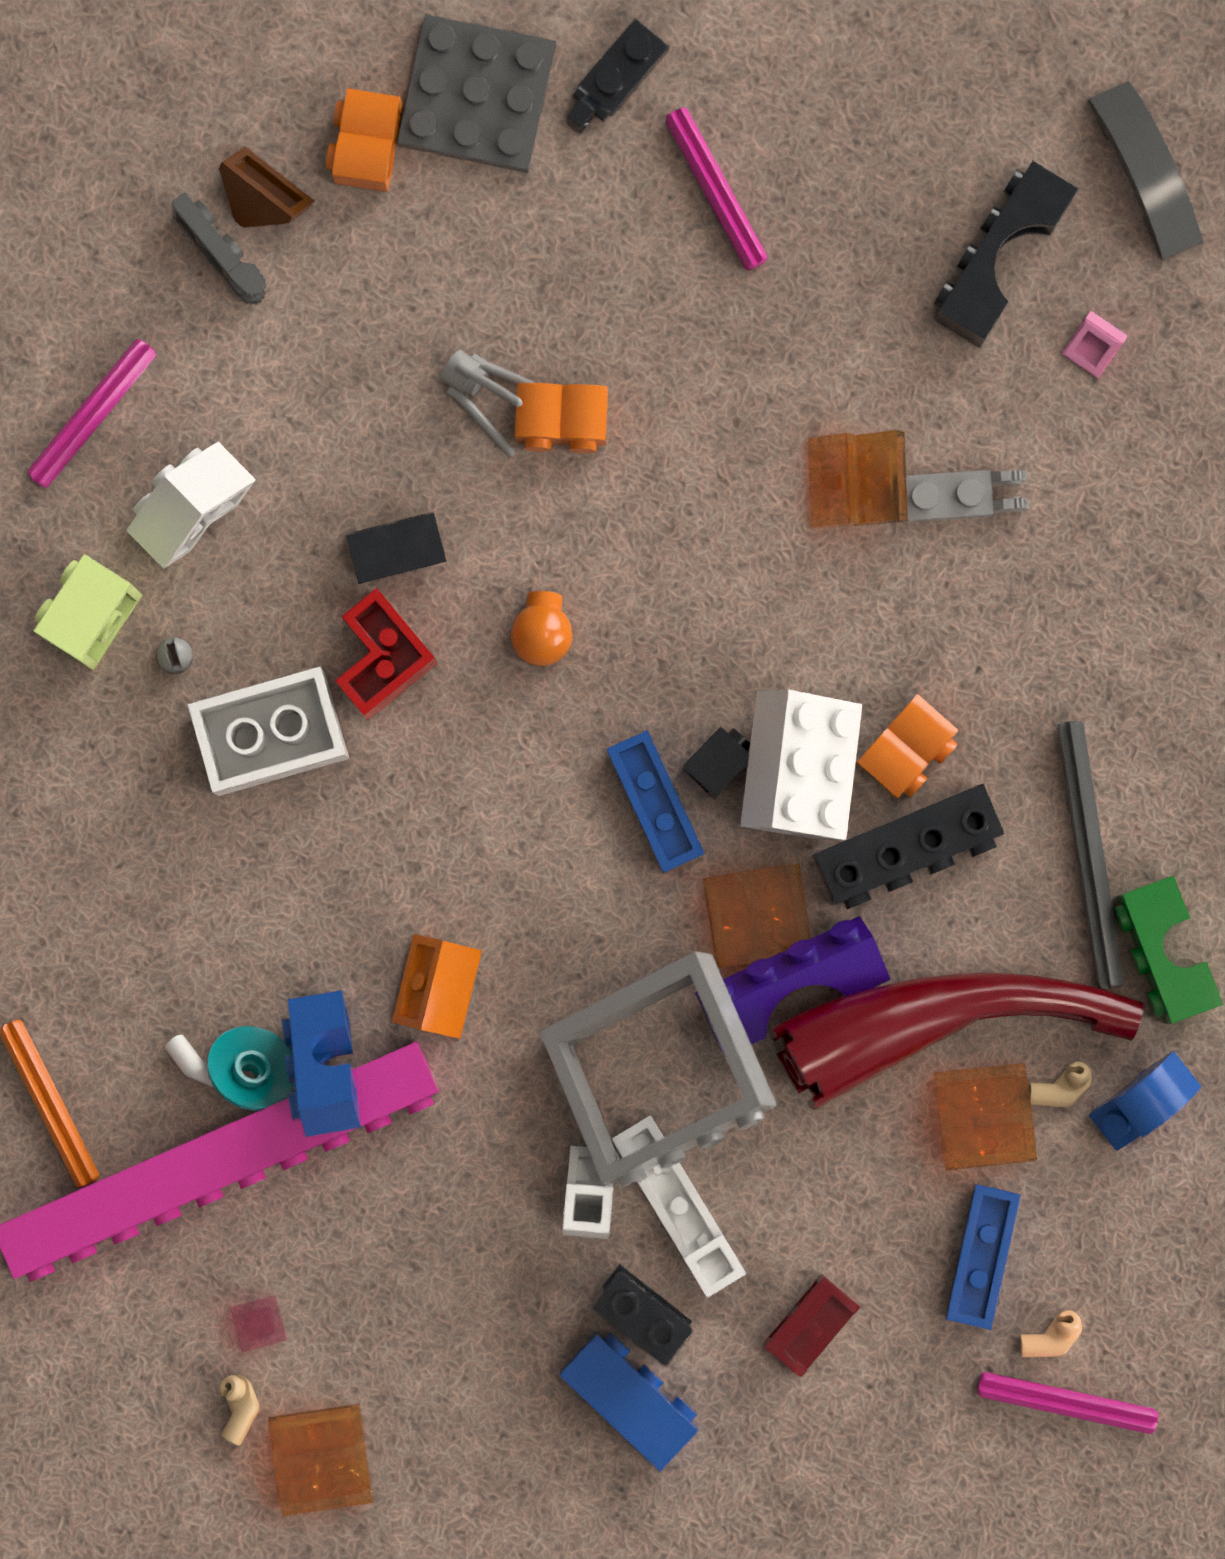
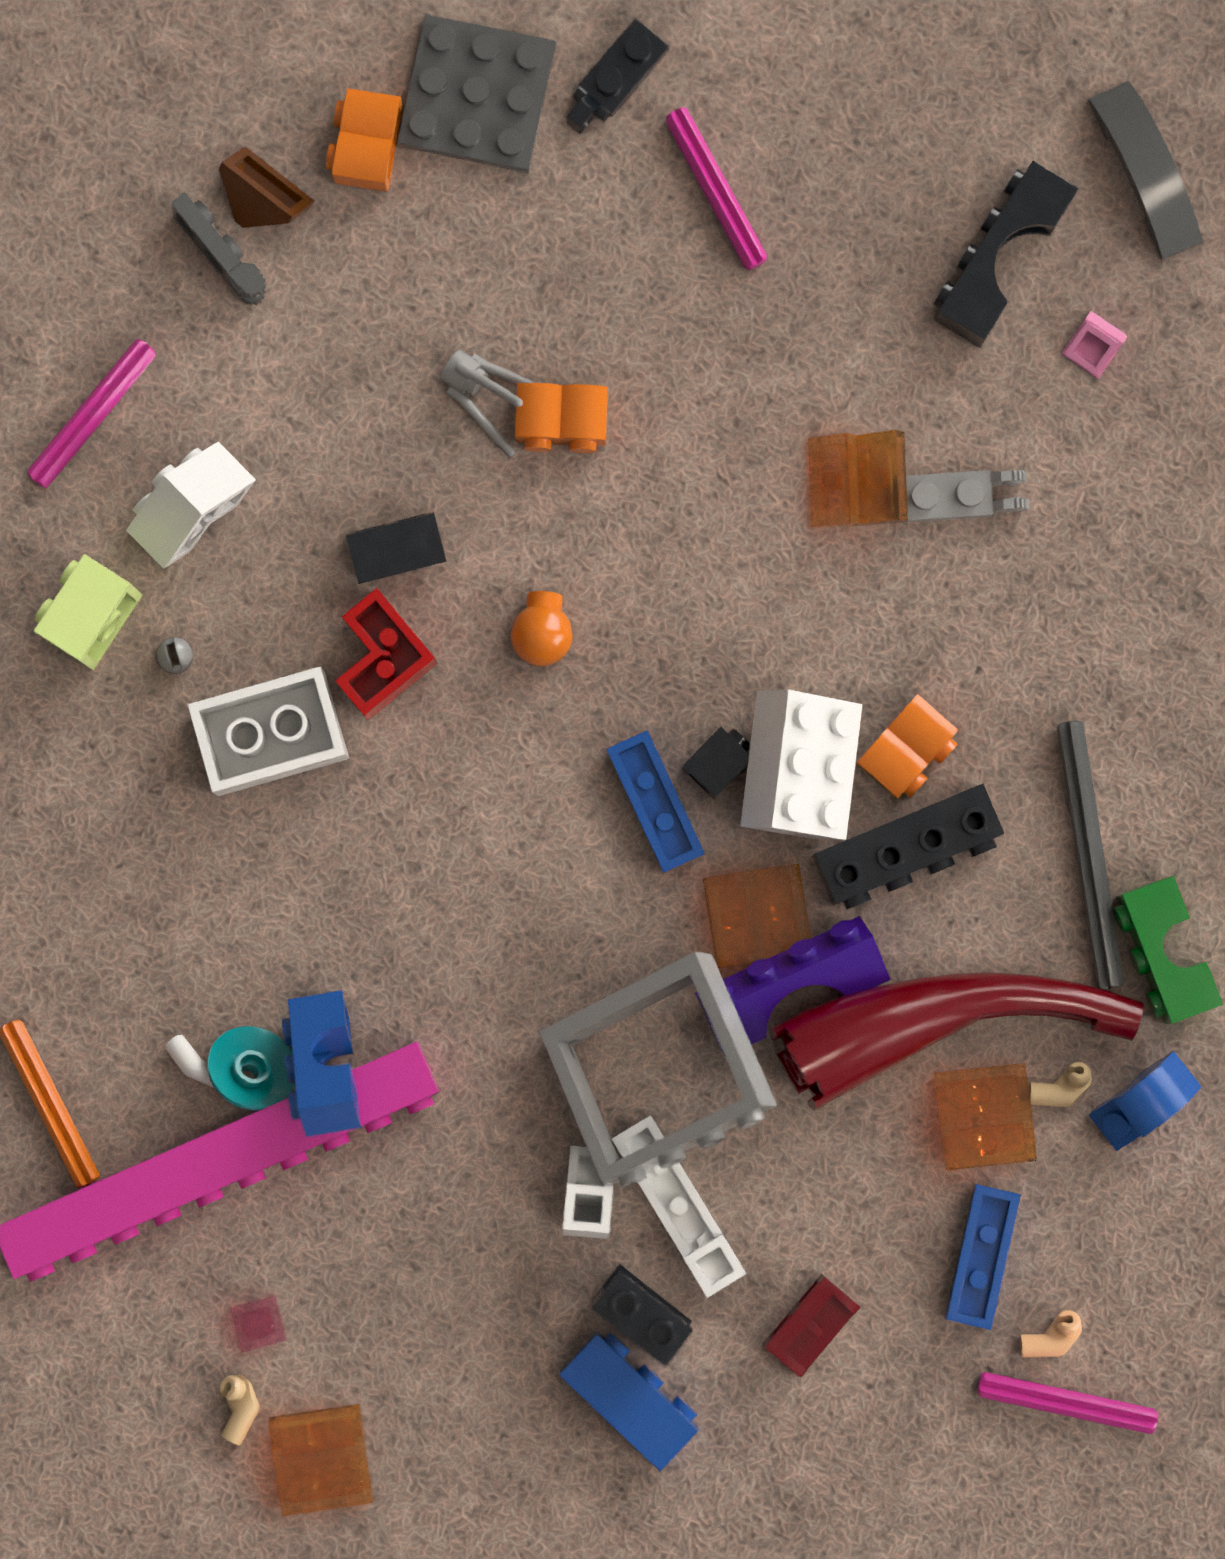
(436, 986): orange panel -> none

